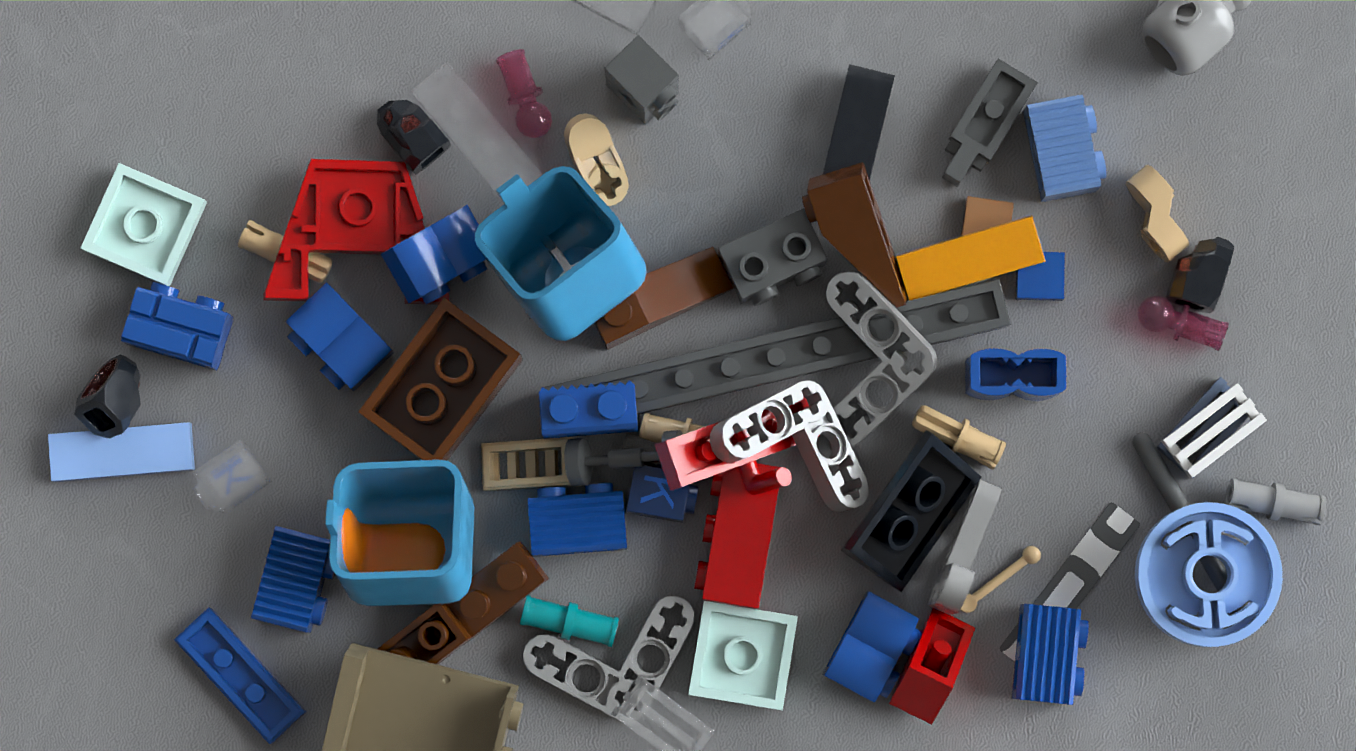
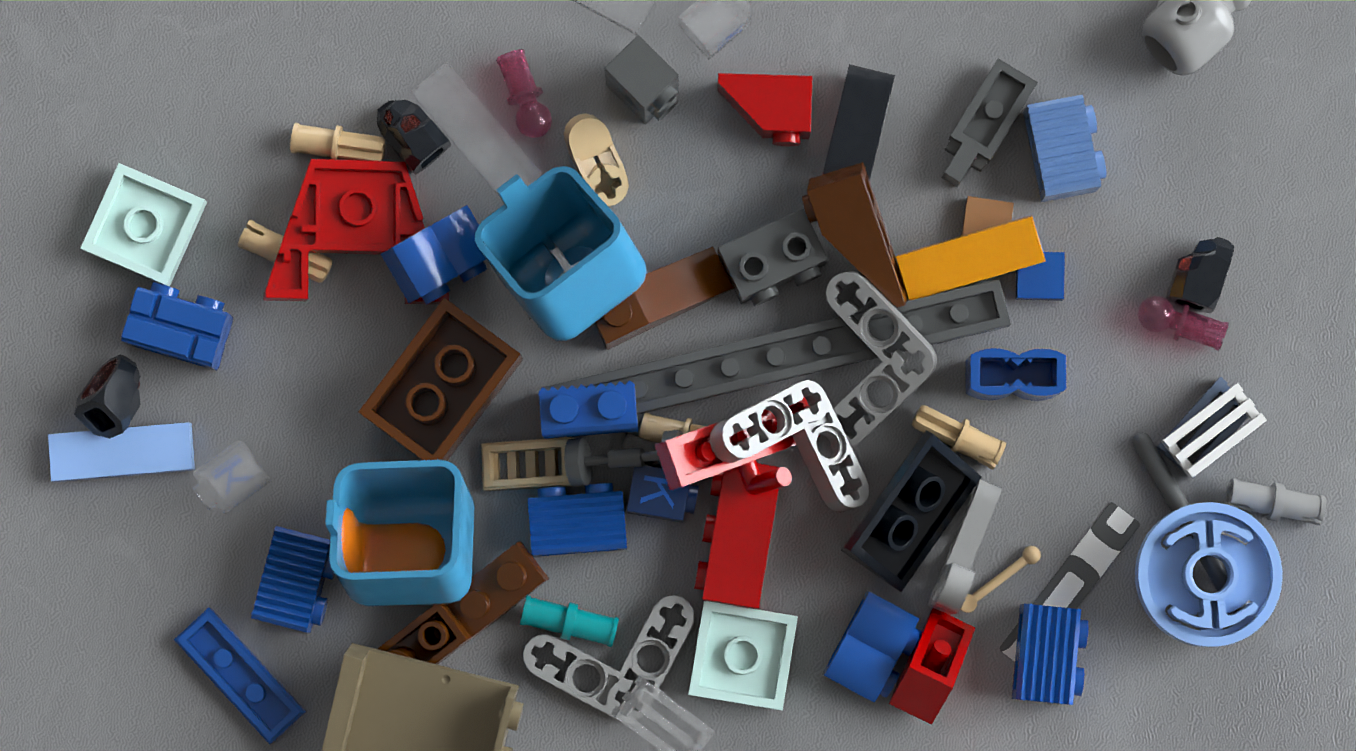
(336, 143): none -> tan axle
(338, 338): blue brick -> none
(771, 104): none -> red slope
(1155, 198): tan piece -> none

